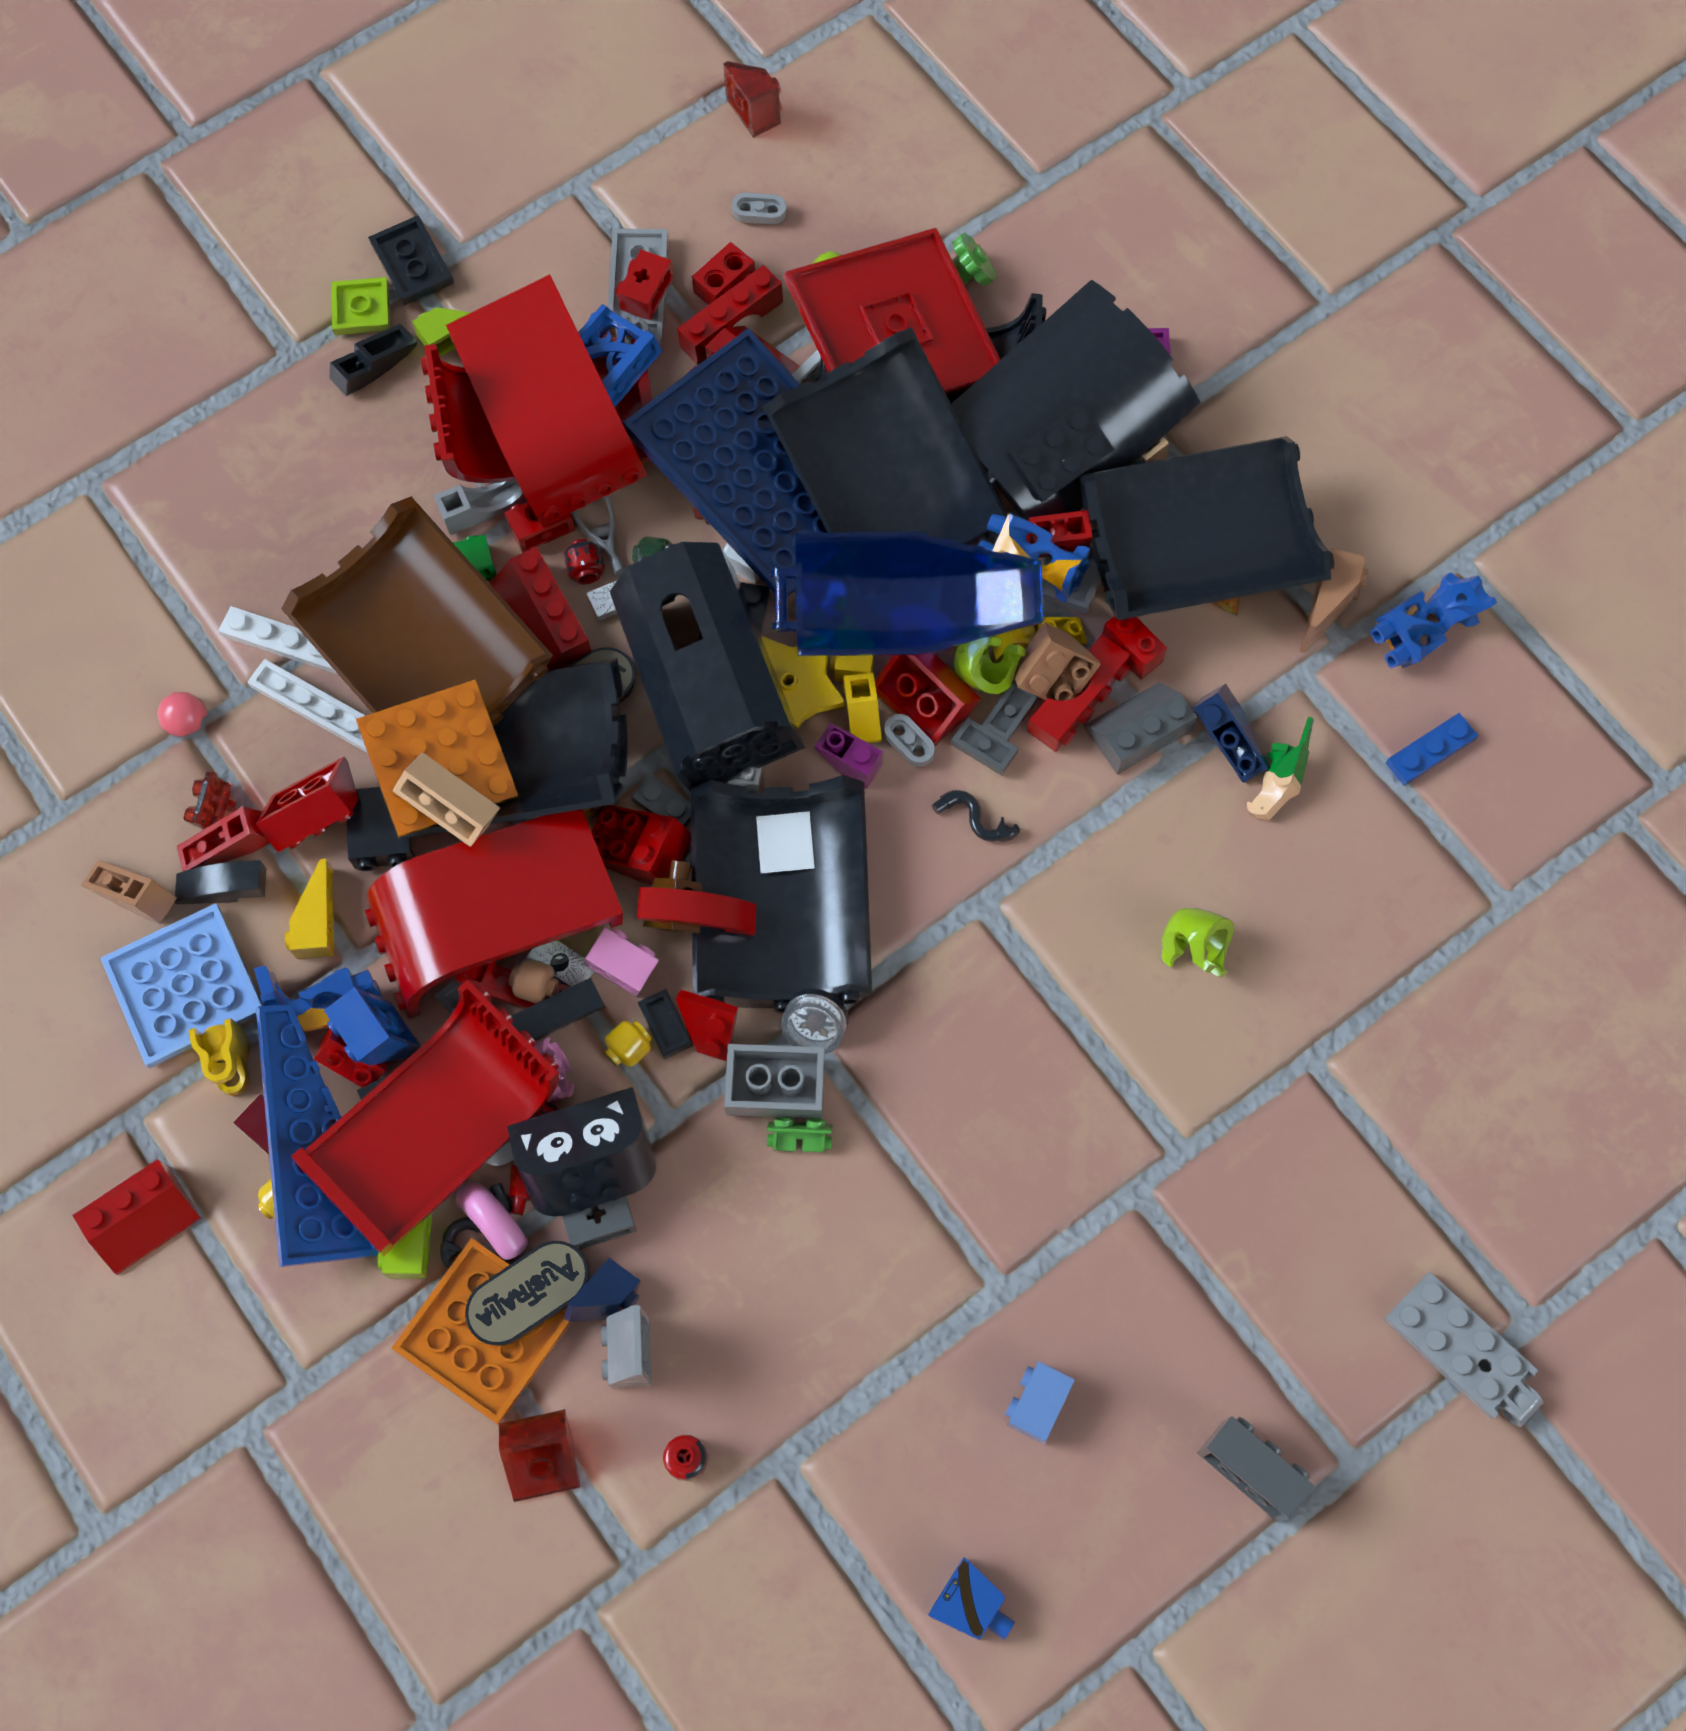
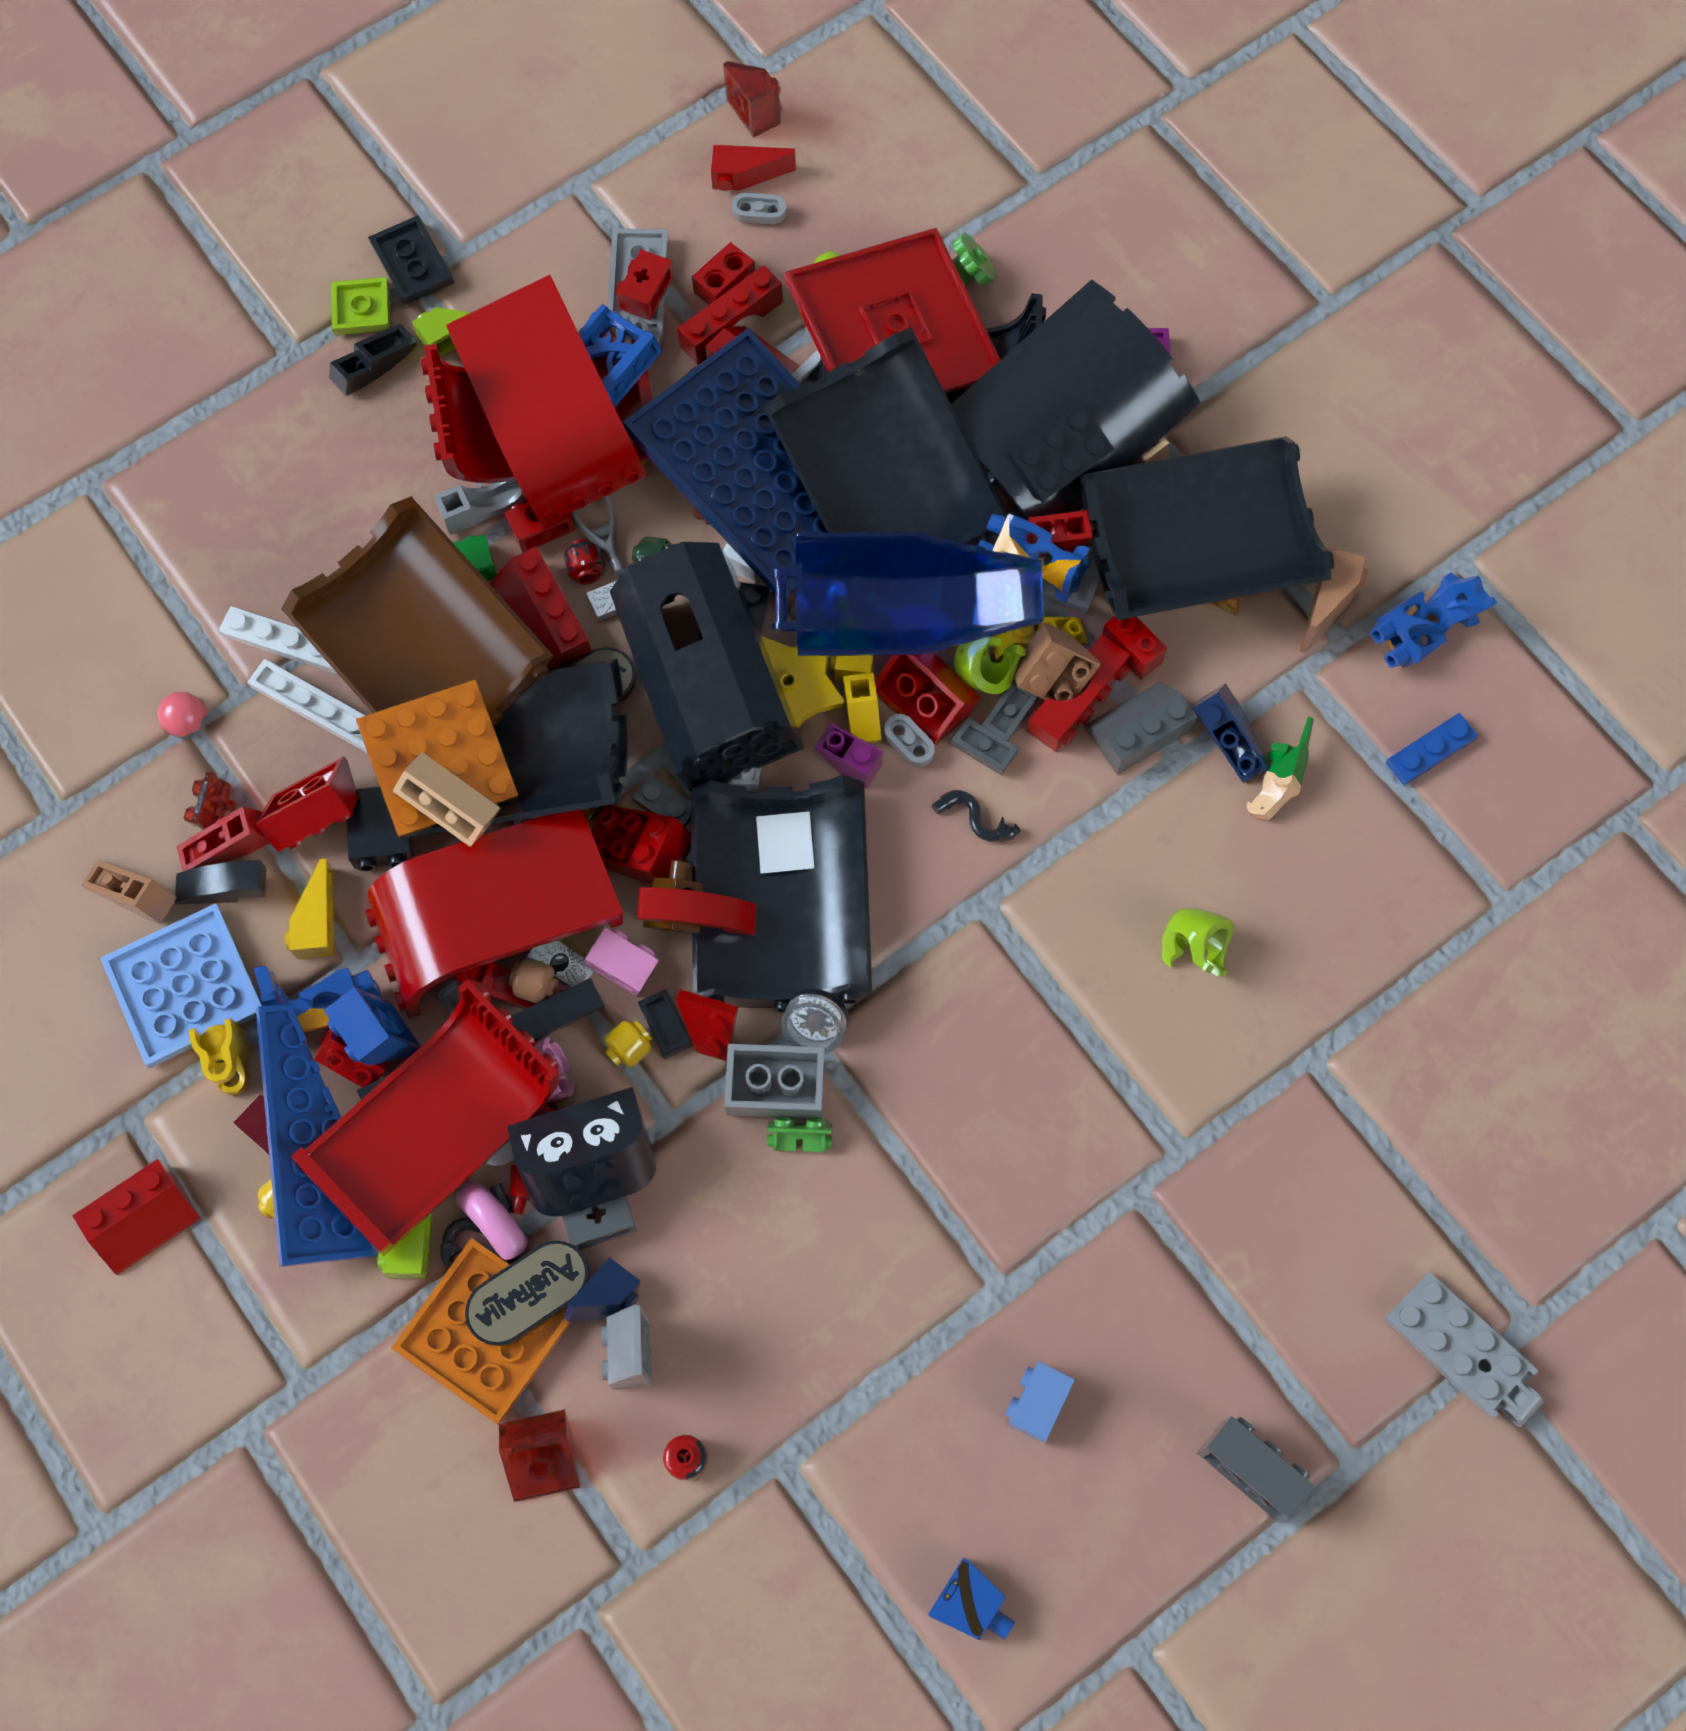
(749, 165): none -> red slope

